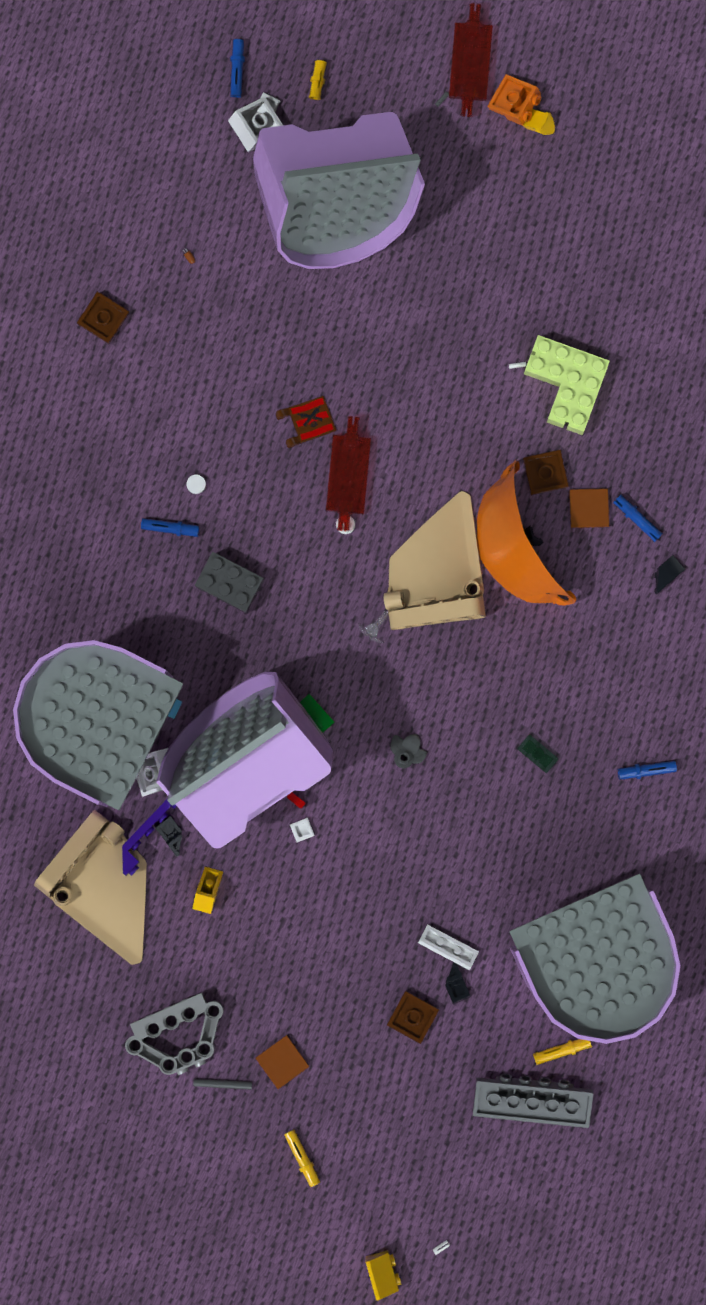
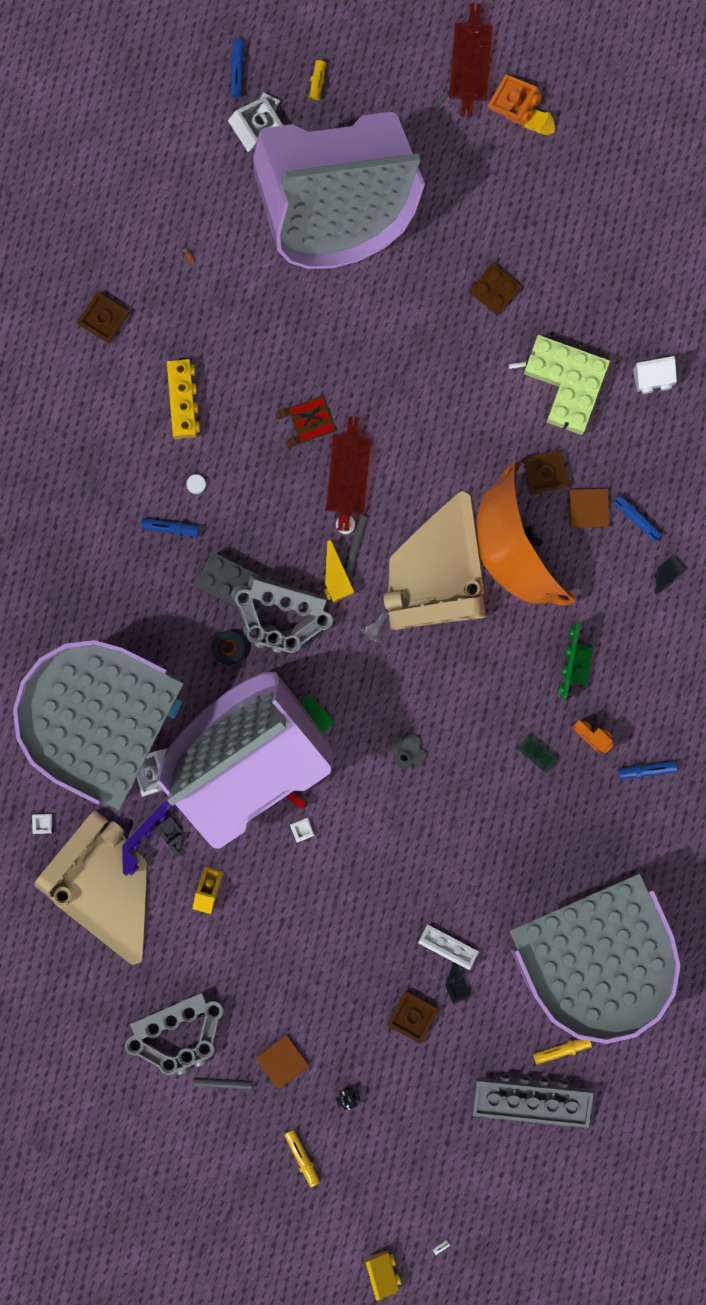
(42, 823): none -> white tile
(181, 399): none -> yellow brick
(238, 647): none -> black bush
(301, 632): none -> light grey brick
(336, 579): none -> yellow slope
(348, 1098): none -> black gear
(356, 542): none -> dark grey bar
(495, 289): none -> reddish brown plate
(577, 664): none -> green bracket
(598, 740): none -> orange plate
(655, 374): none -> white slope

